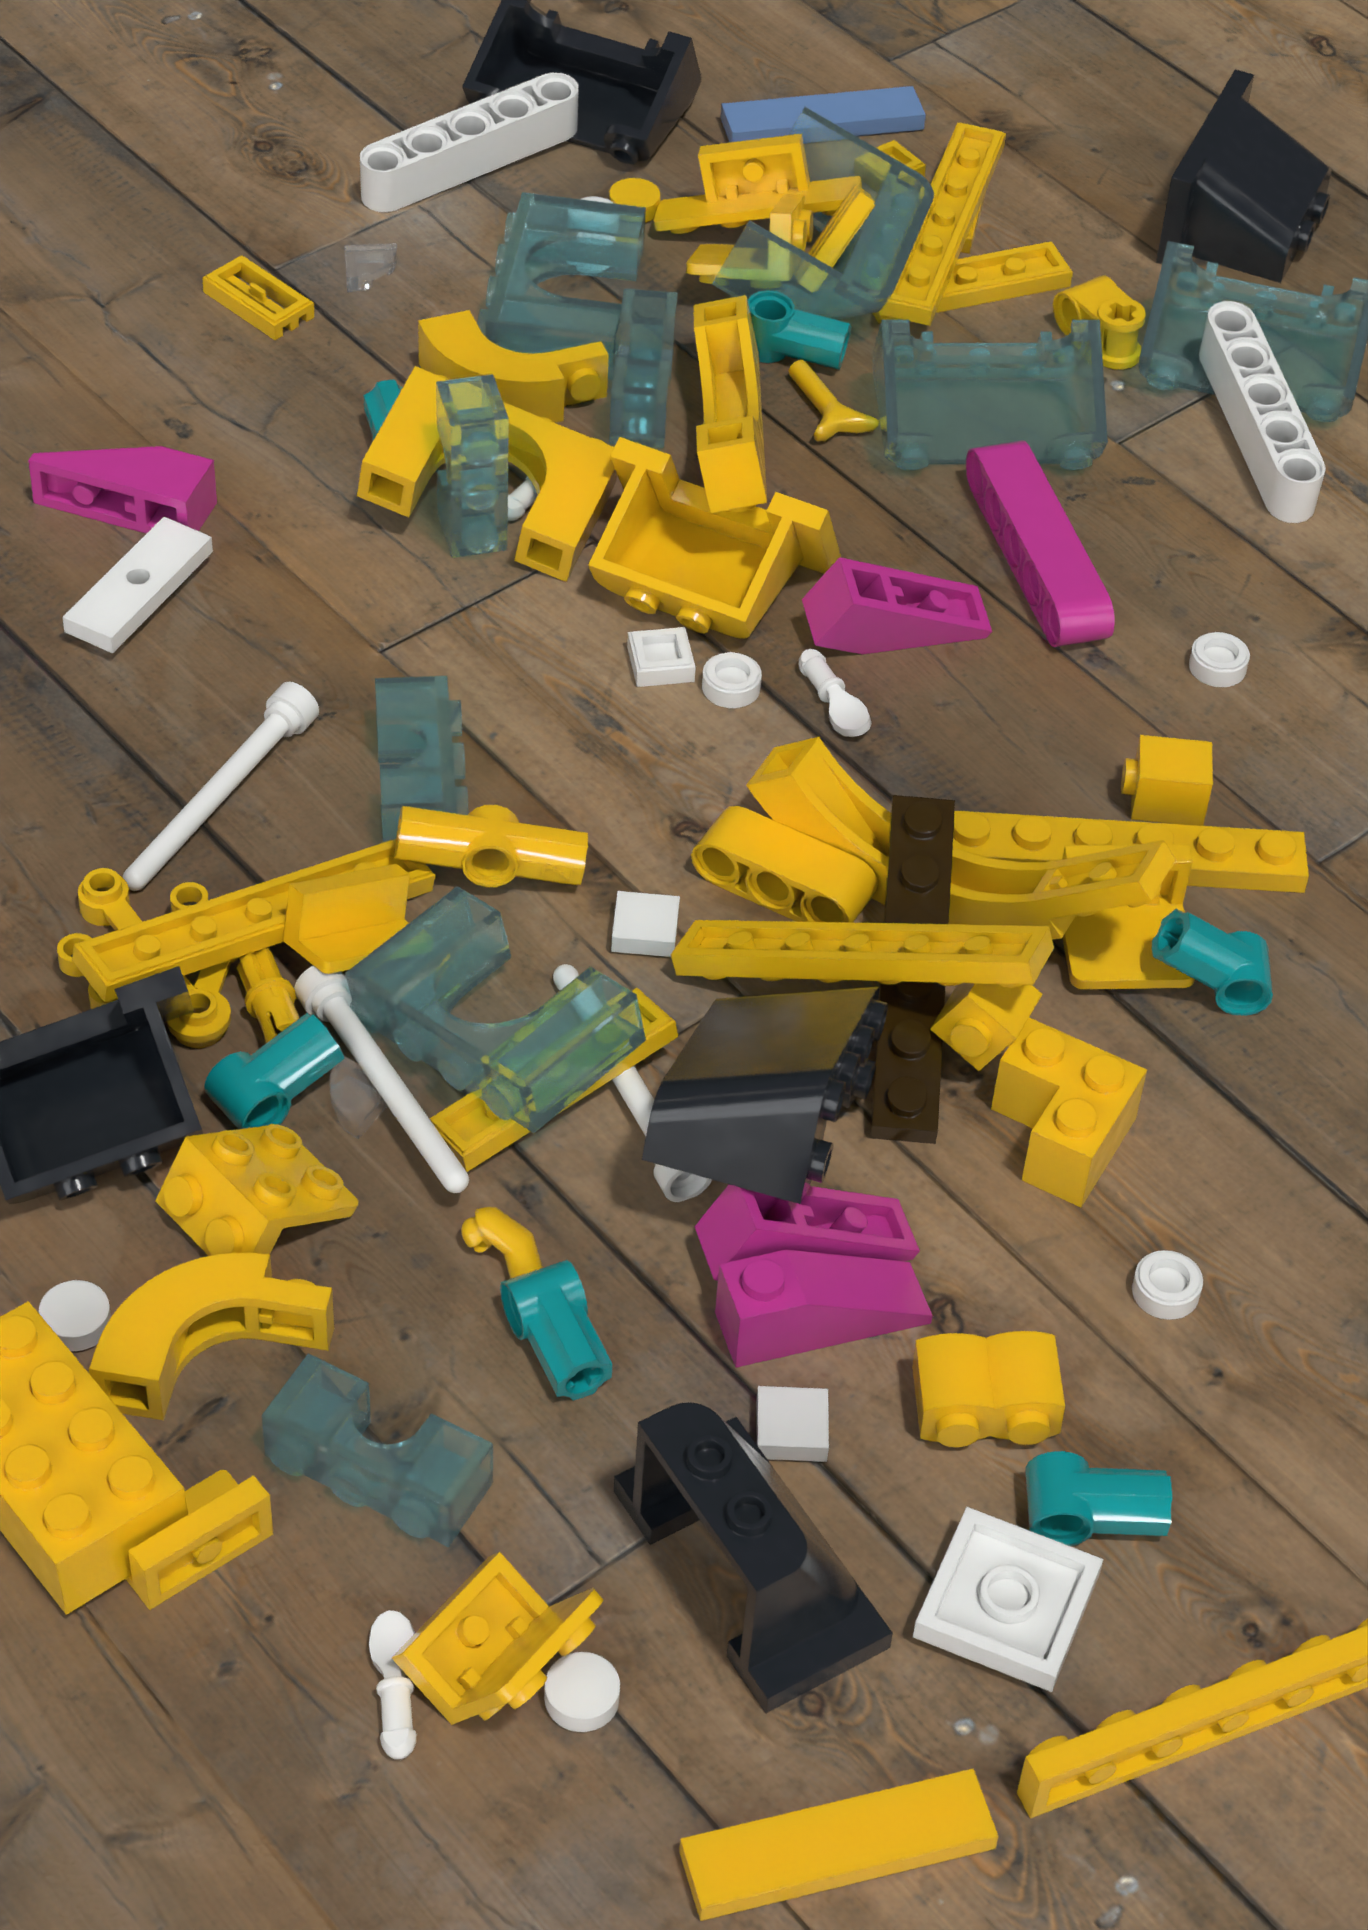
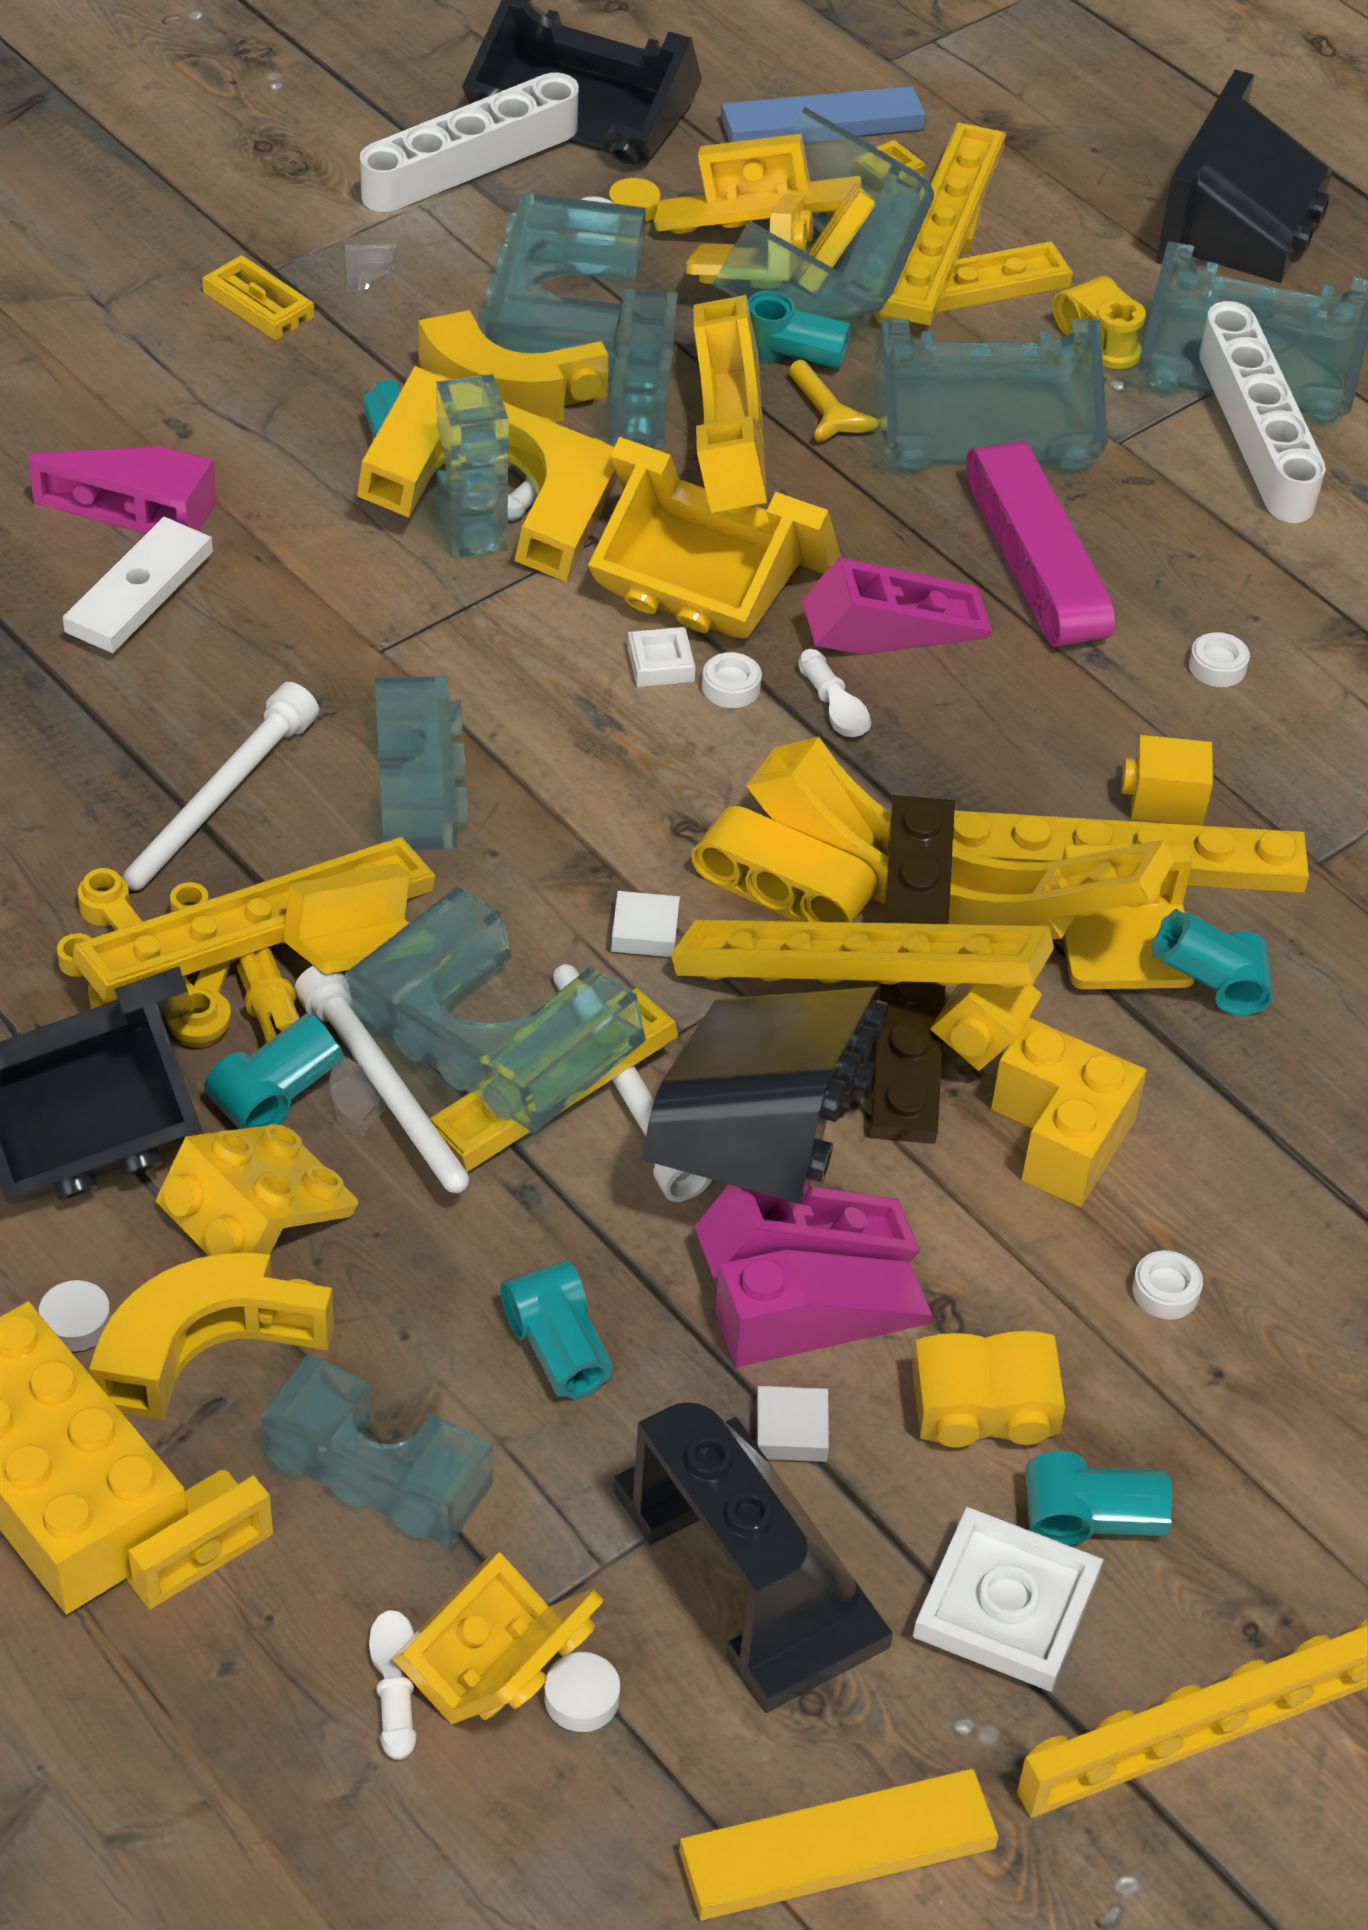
(491, 845): yellow piece -> none
(495, 1228): yellow arm -> none

